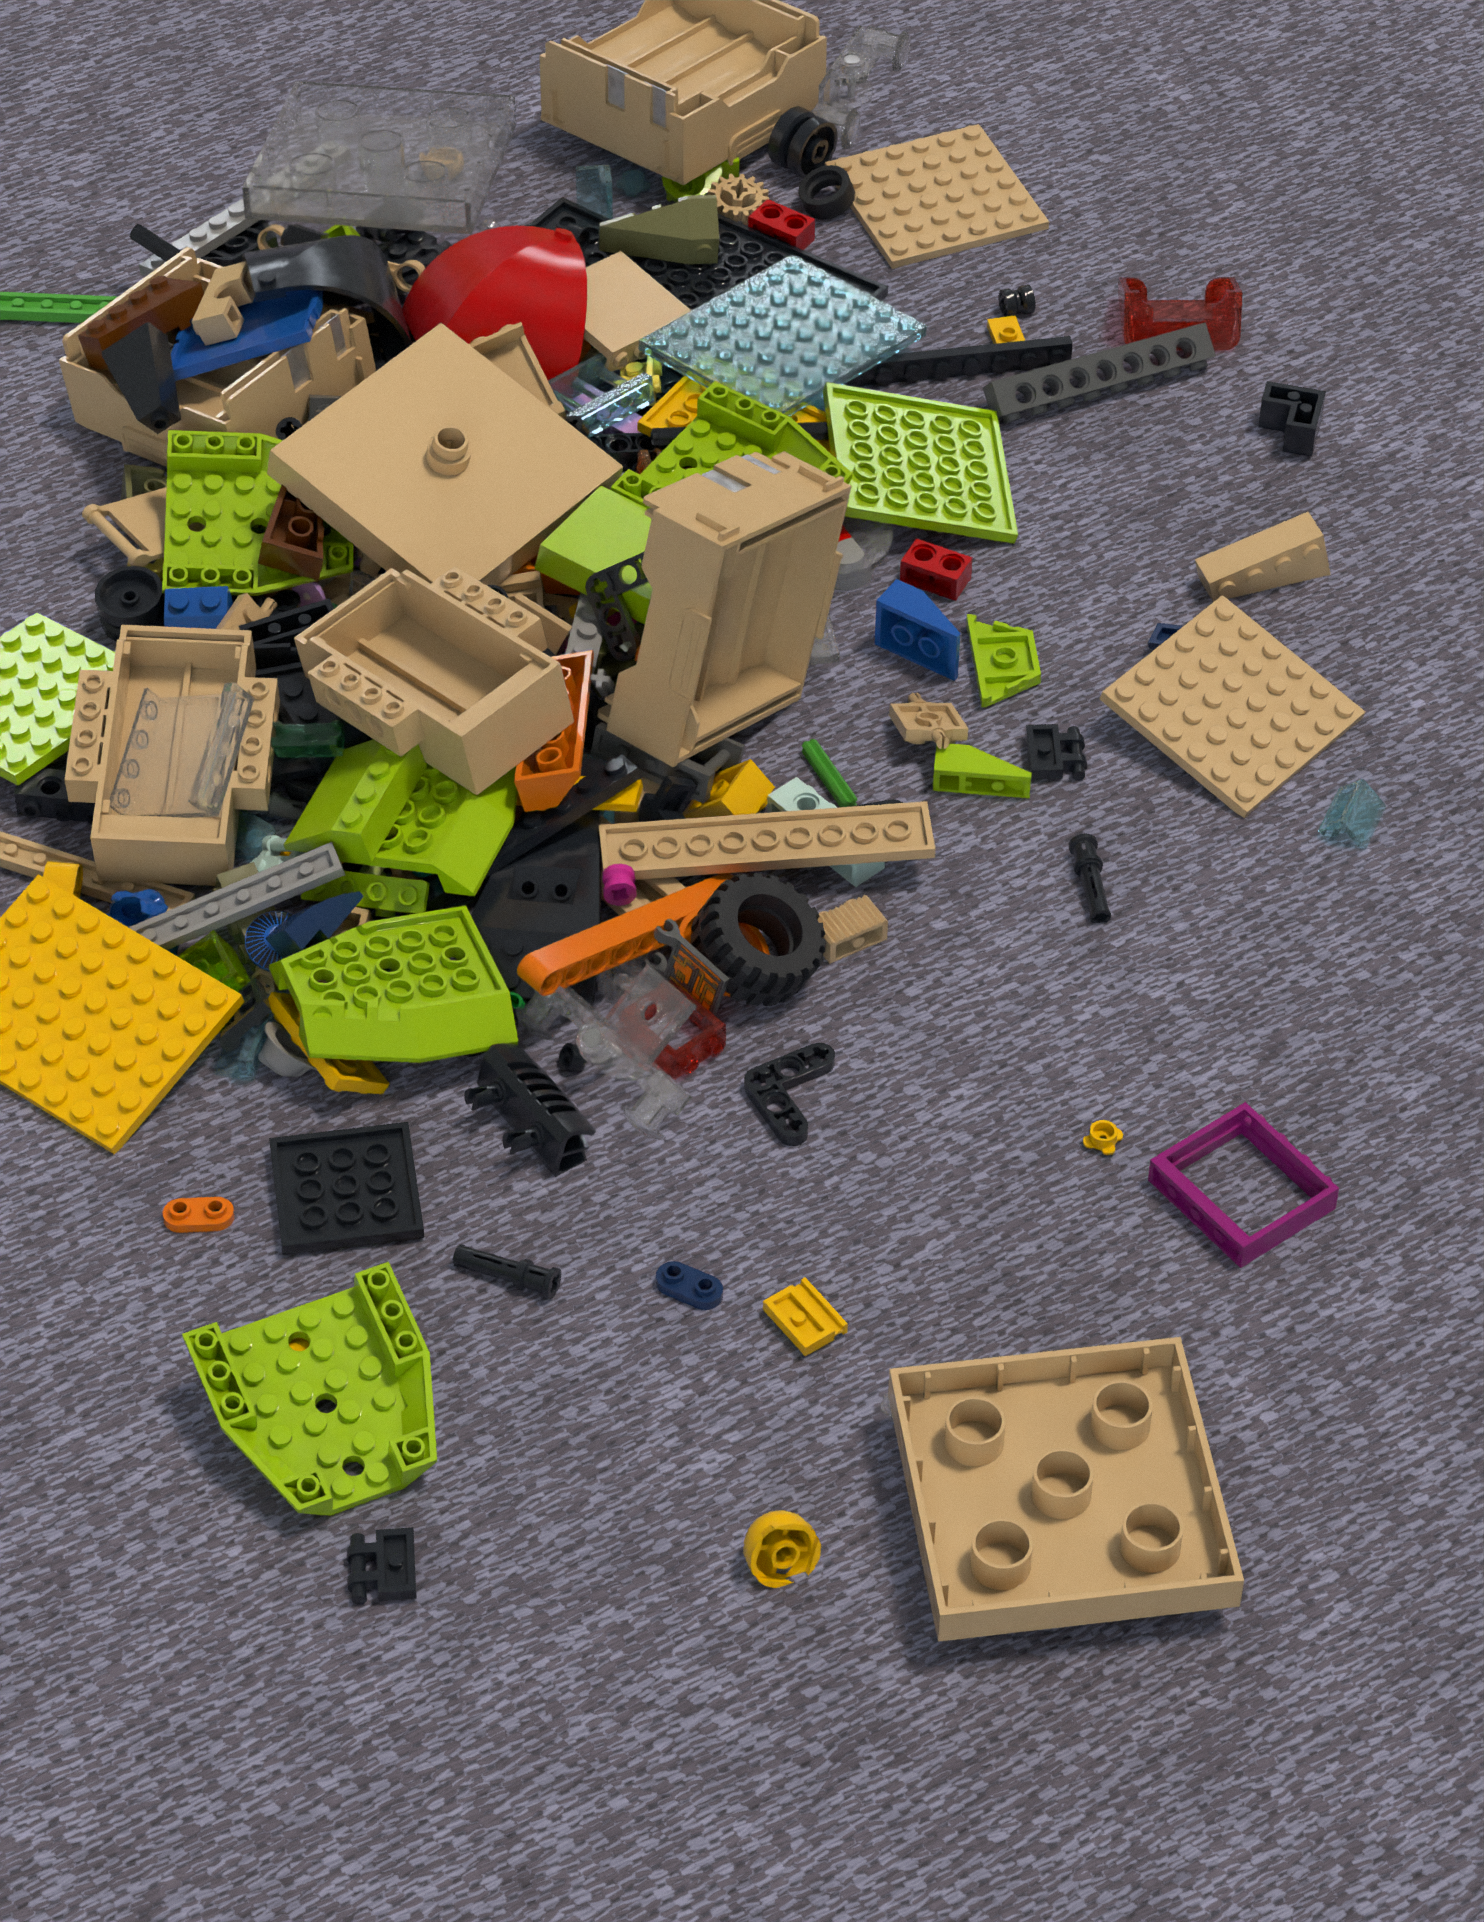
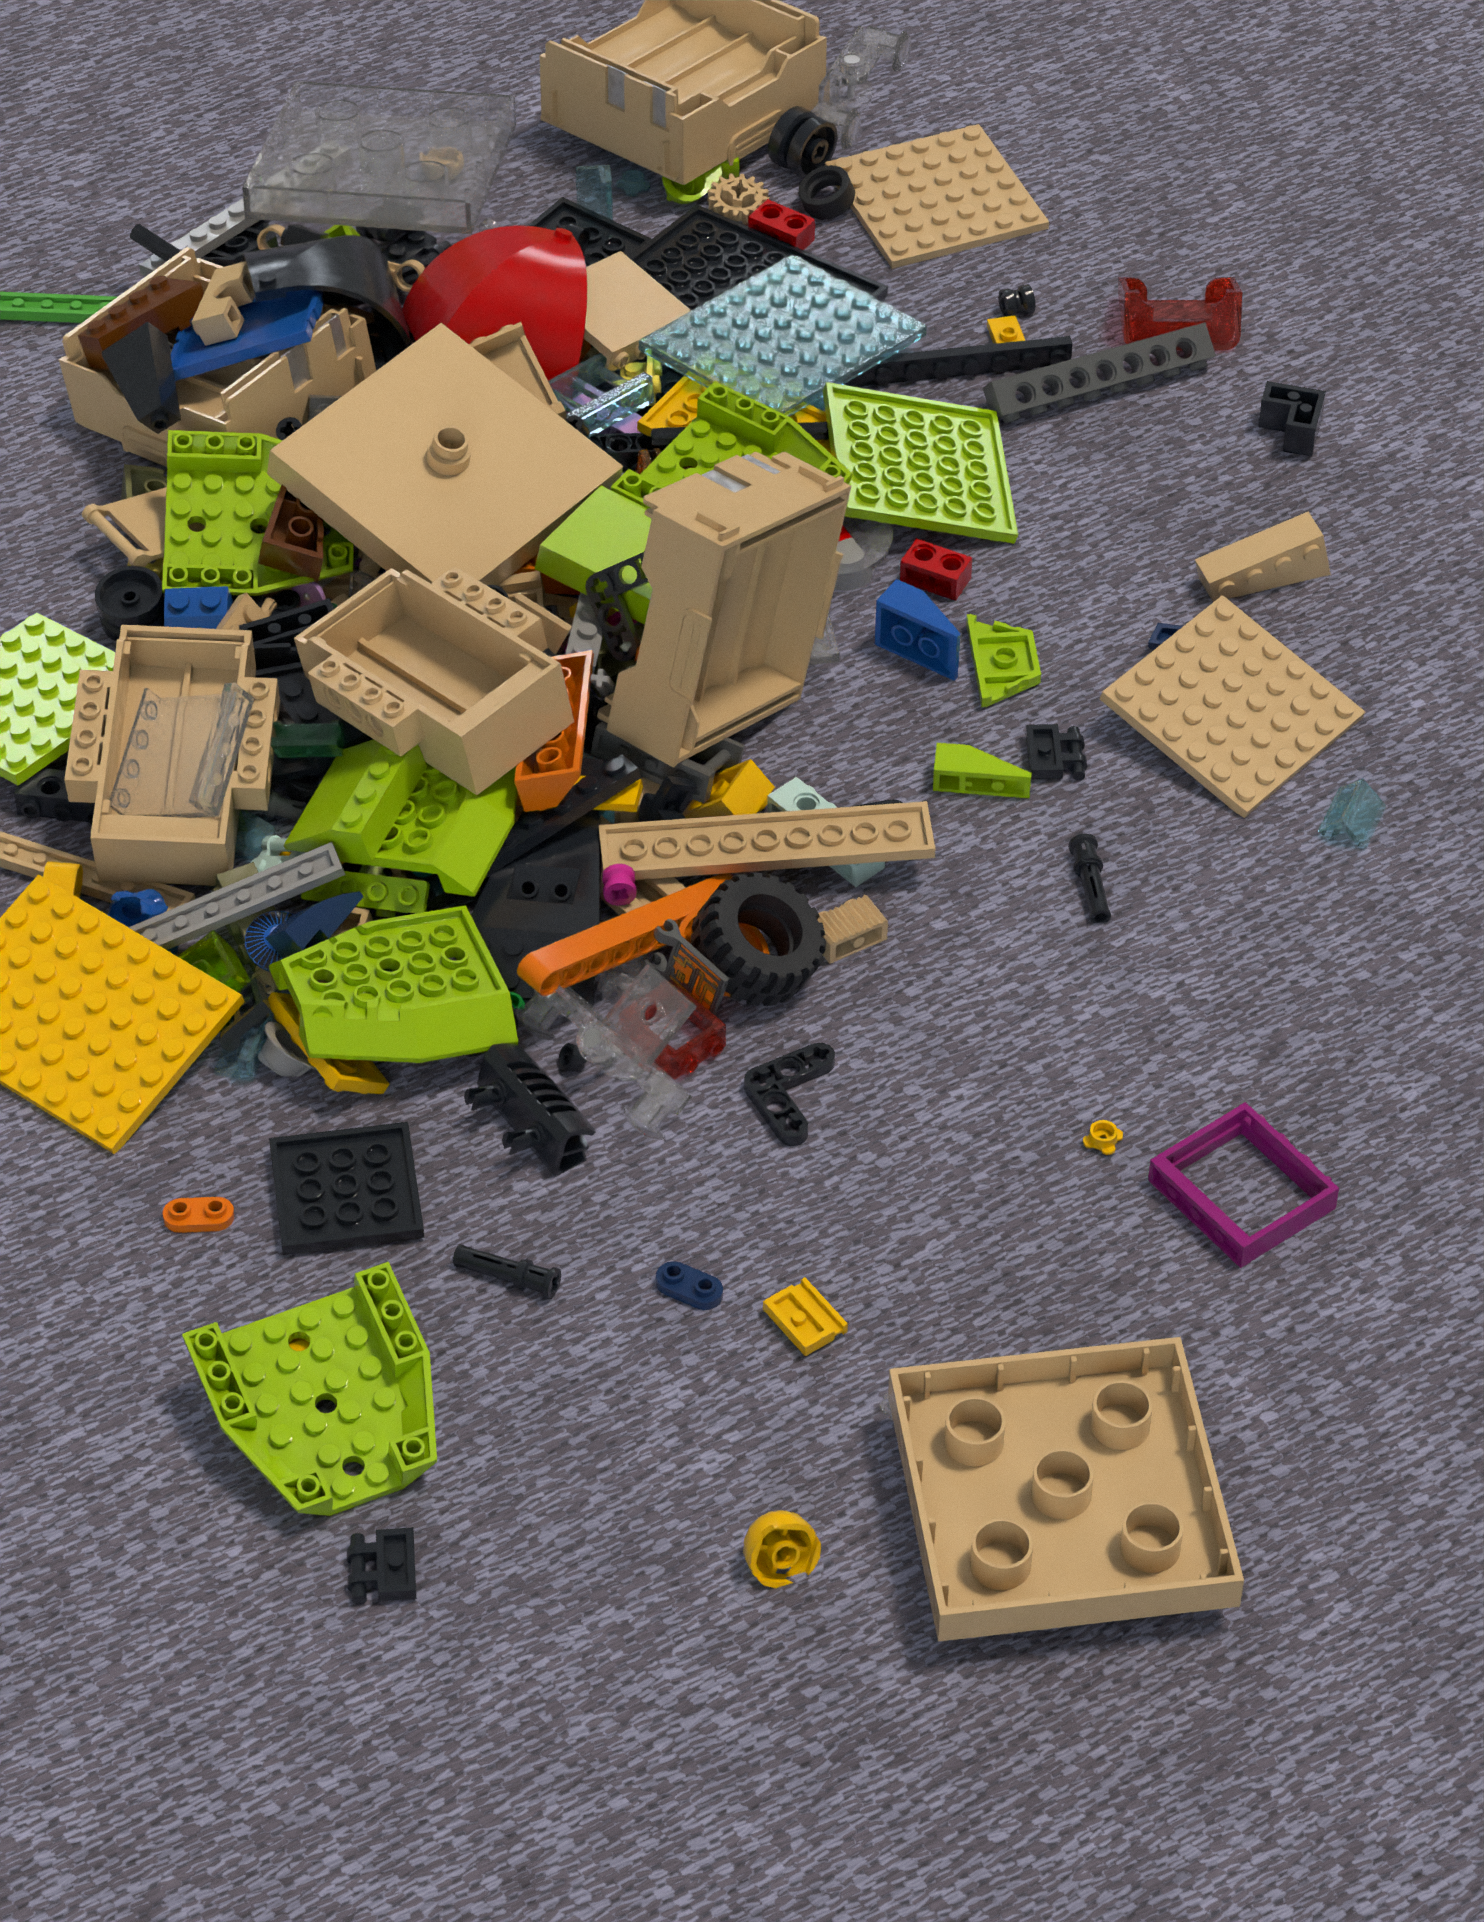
(674, 233): olive wedge -> none
(828, 774): bright green axle -> none
(928, 721): tan plate -> none

